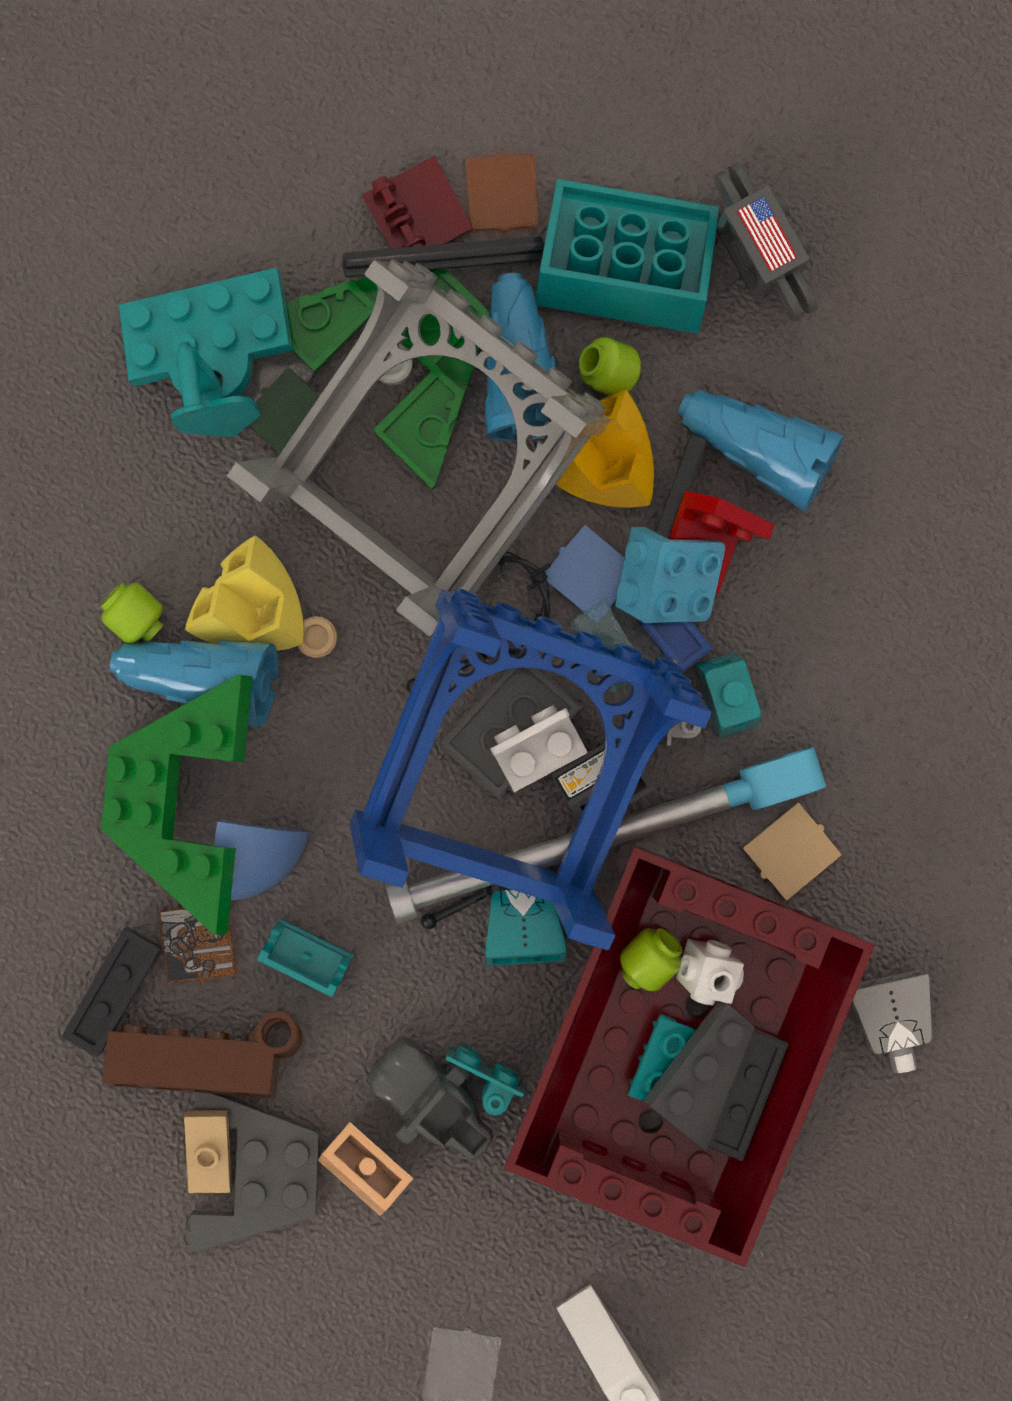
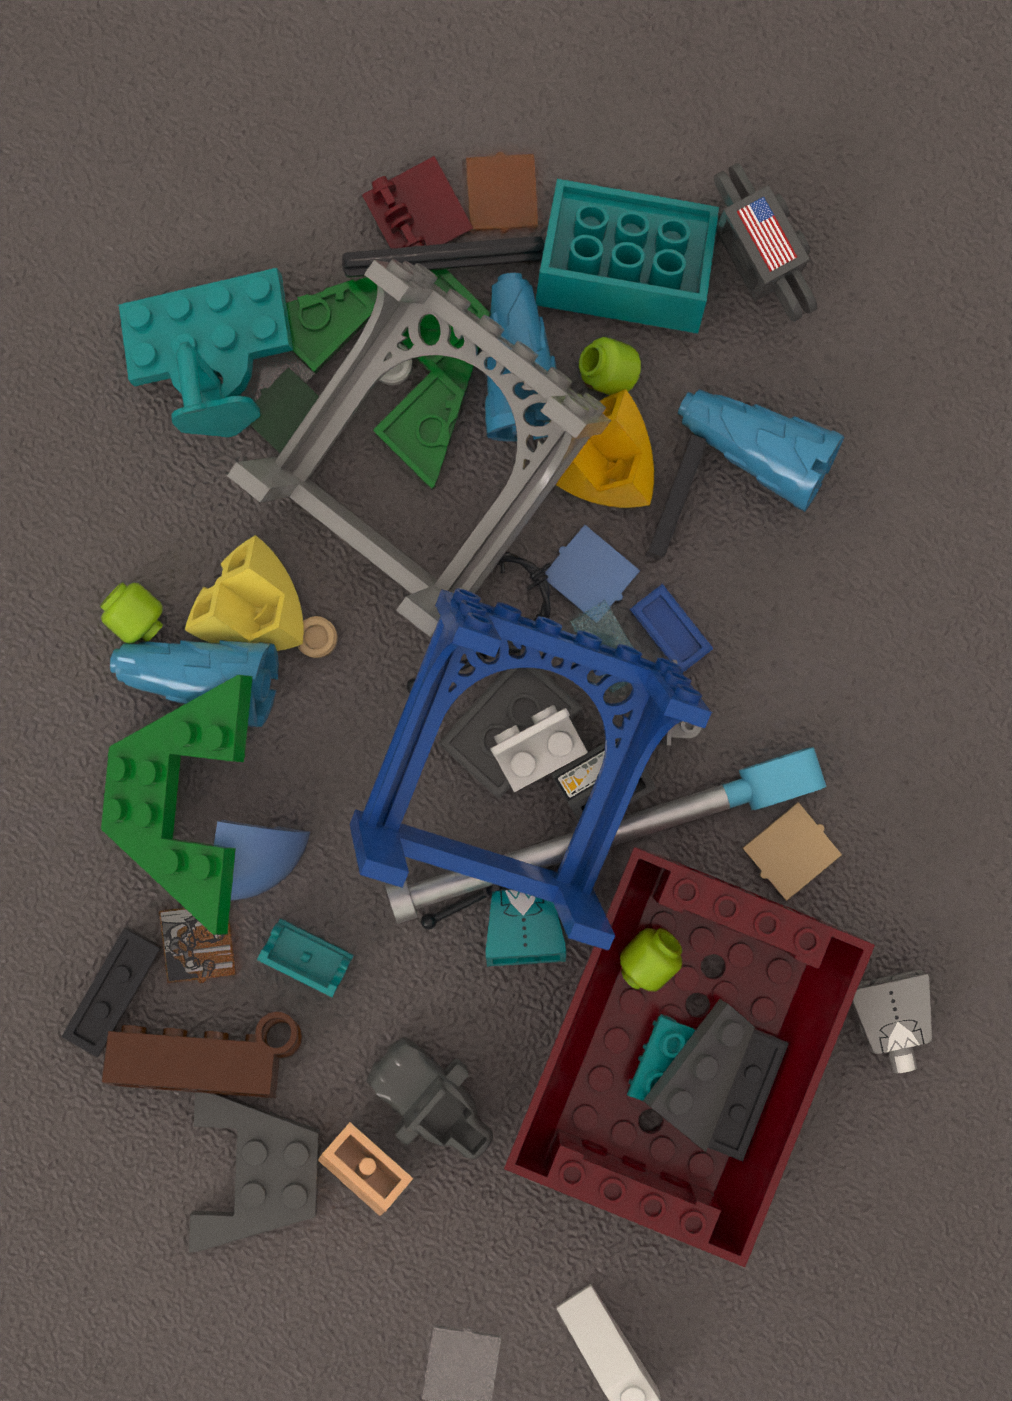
(208, 1151): tan plate -> none
(501, 1080): teal hinge -> none
(669, 577): medium azure bracket -> none
(710, 971): white brick -> none
(716, 519): red bracket -> none
(729, 694): teal torso -> none

